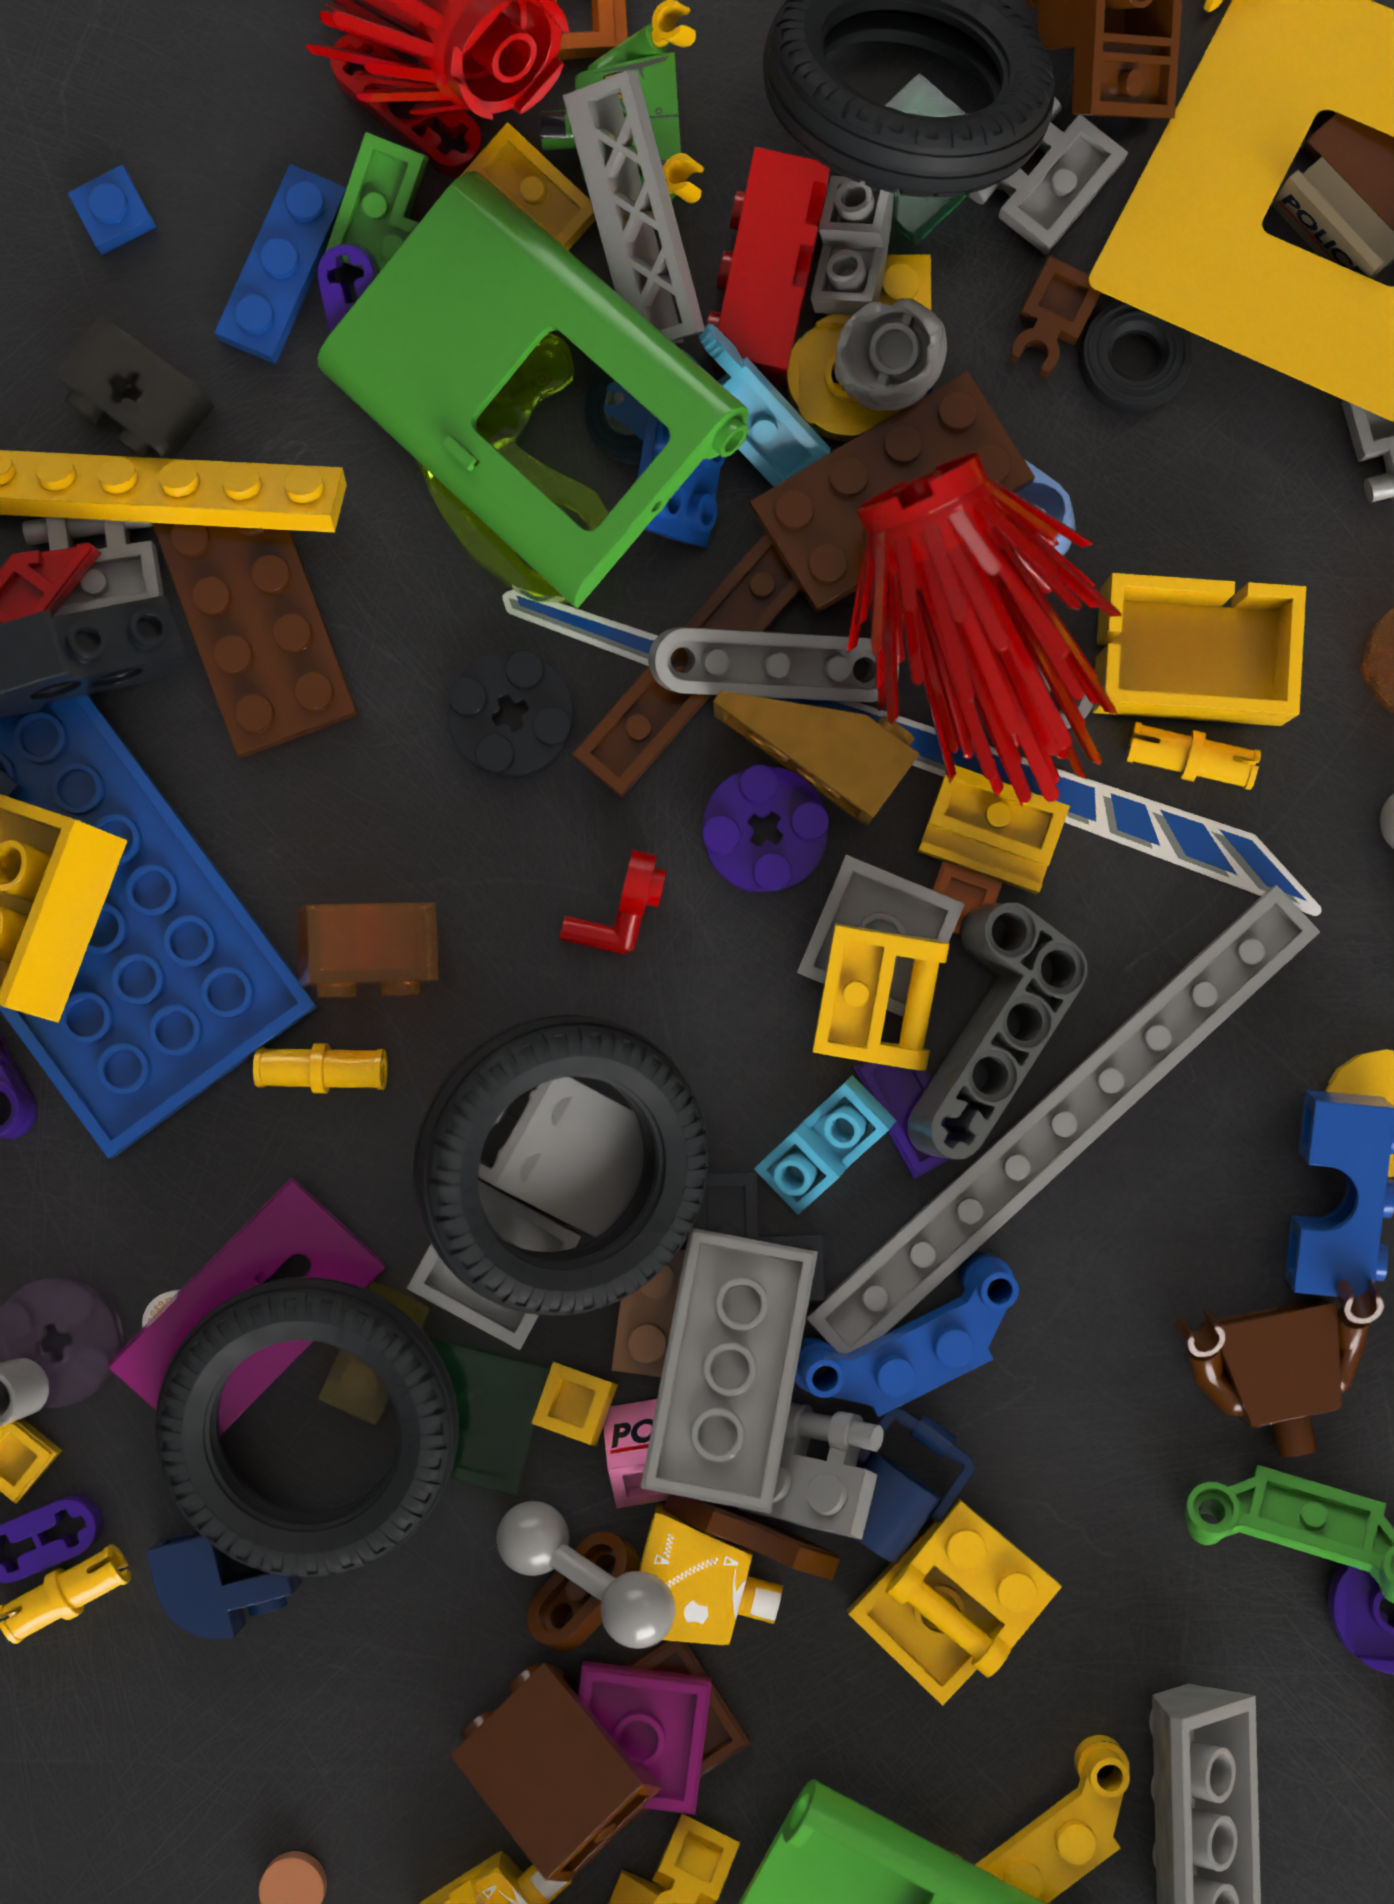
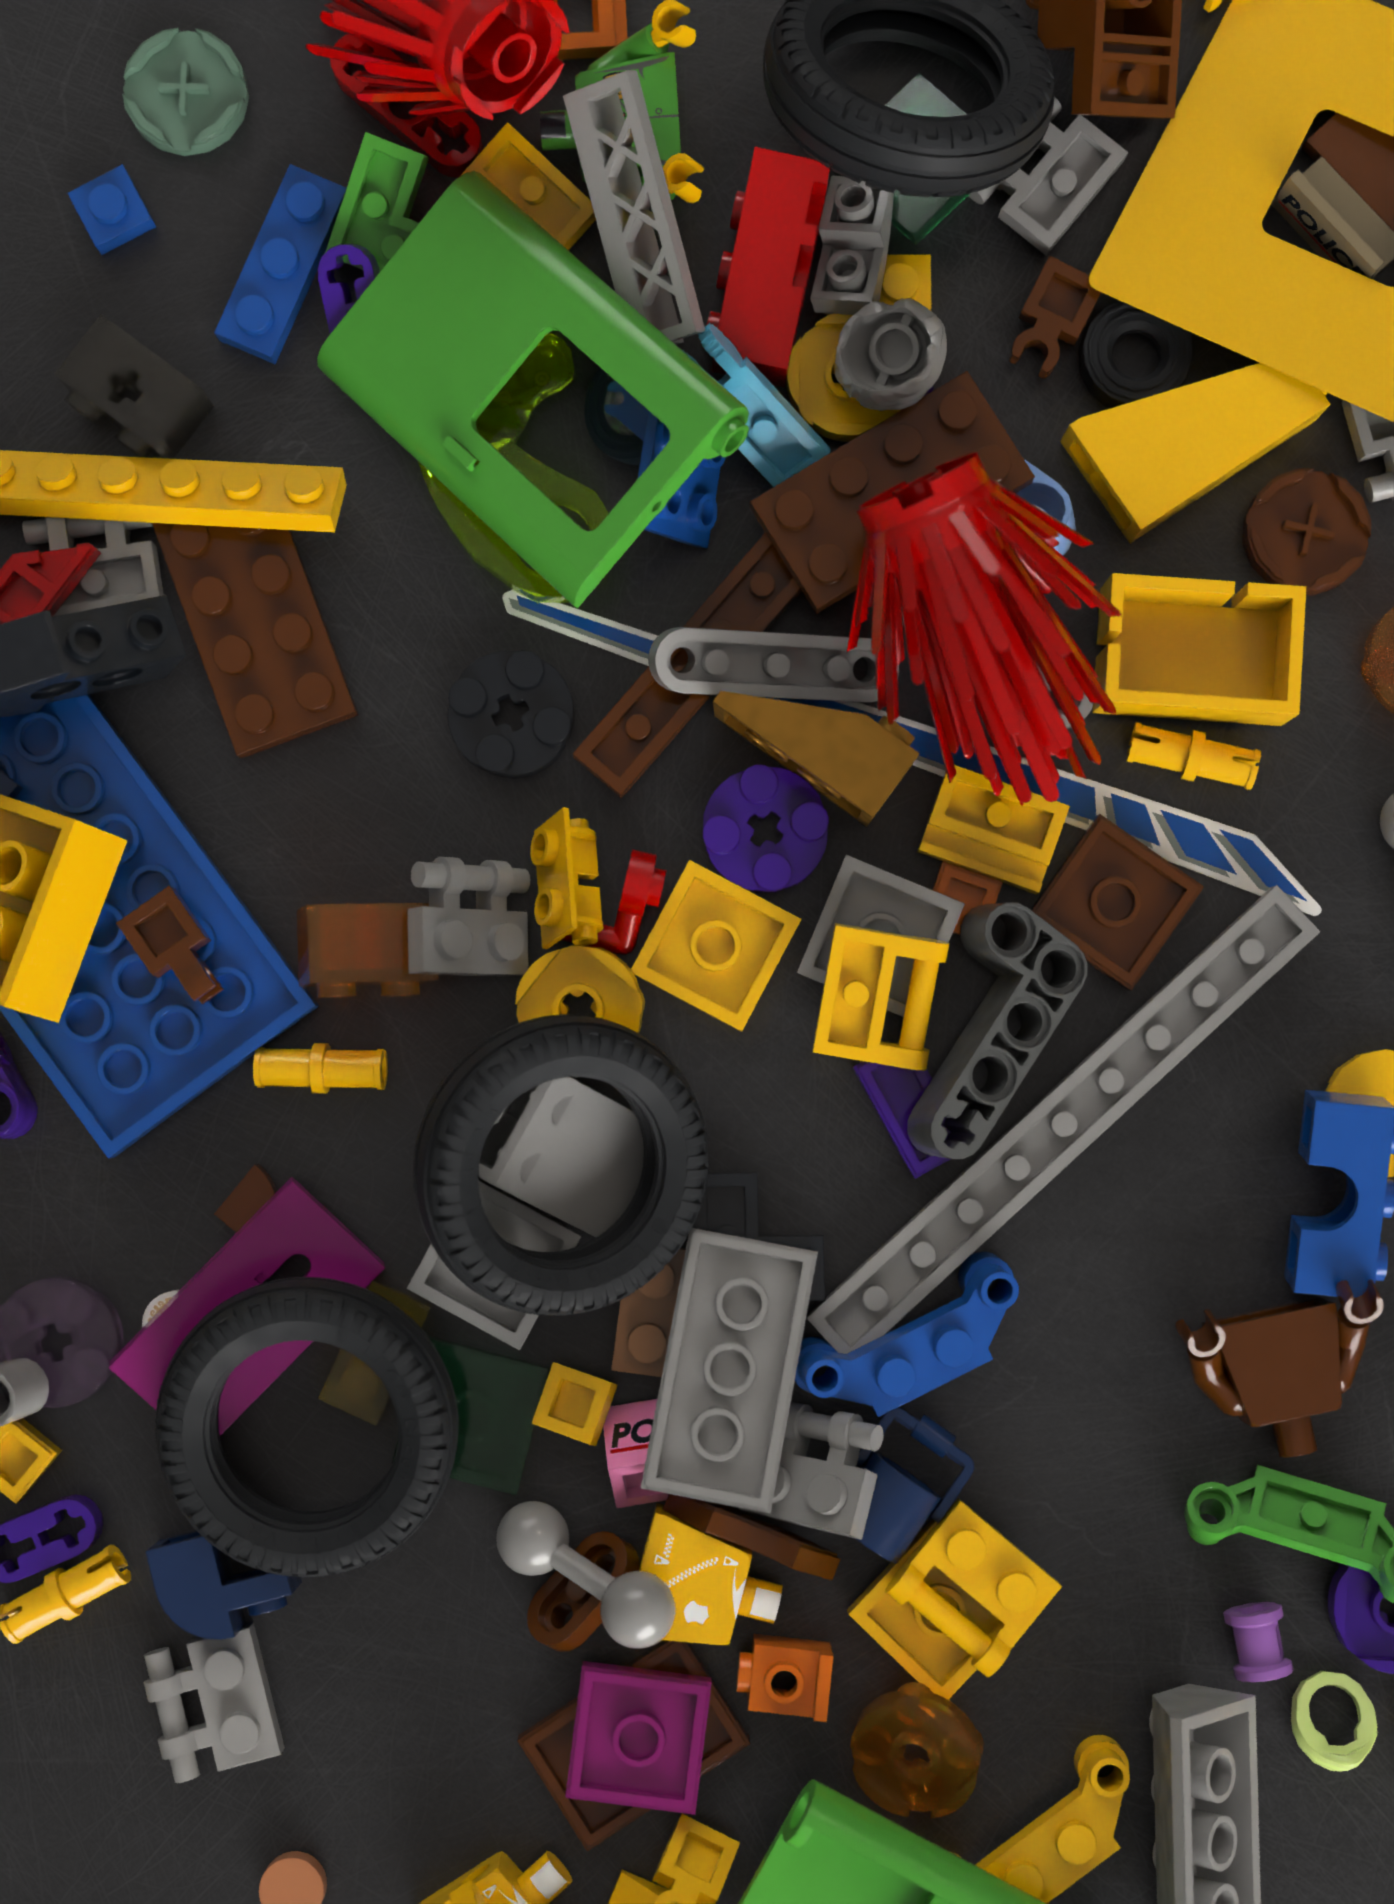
(167, 939): none -> reddish brown plate
(185, 91): none -> sand green tile
(233, 1698): none -> light grey plate
(246, 1198): none -> reddish brown tile
(462, 940): none -> light grey plate
(552, 1773): reddish brown panel -> none
(563, 853): none -> yellow hinge
(580, 971): none -> yellow plate
(715, 945): none -> yellow tile
(806, 1659): none -> orange brick
(825, 1144): medium azure slope -> none
(920, 1719): none -> clear orange plate
(1116, 901): none -> reddish brown tile
(1186, 441): none -> yellow slope
(1258, 1642): none -> medium lavender bush
(1307, 530): none -> reddish brown tile
(1314, 1743): none -> yellowish green piece

